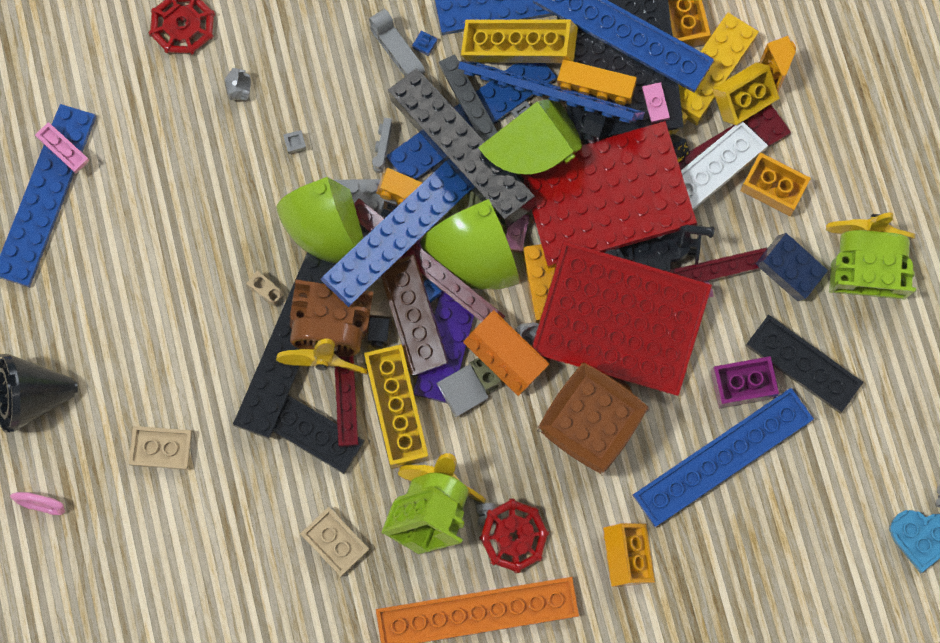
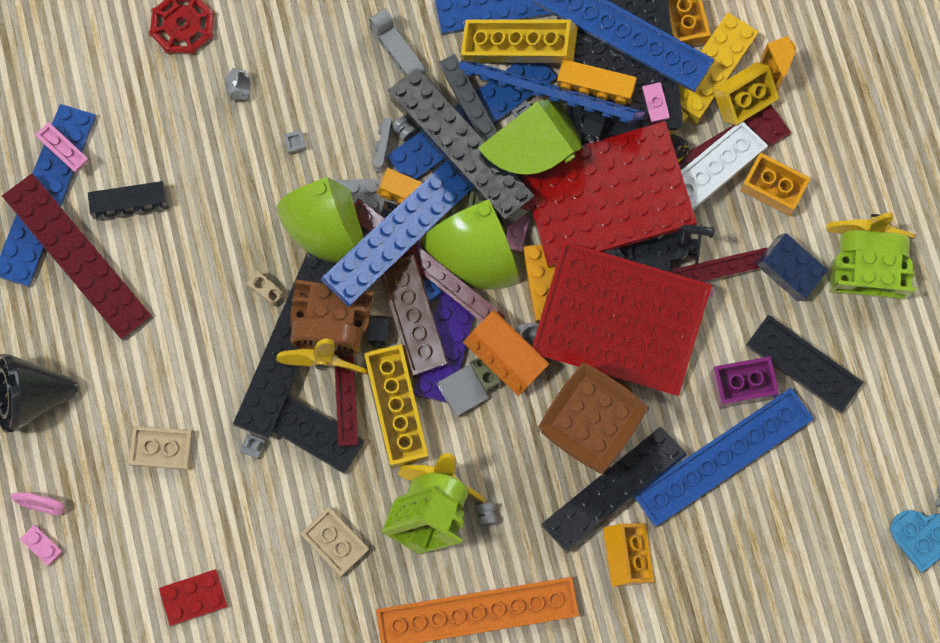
(41, 545): none -> bright pink plate
(76, 256): none -> dark red plate
(128, 200): none -> black brick
(193, 597): none -> red plate
(252, 446): none -> light grey tile
(403, 128): none -> light grey wheel
(424, 43): blue tile -> none
(504, 540): red plate -> none
(614, 490): none -> black plate

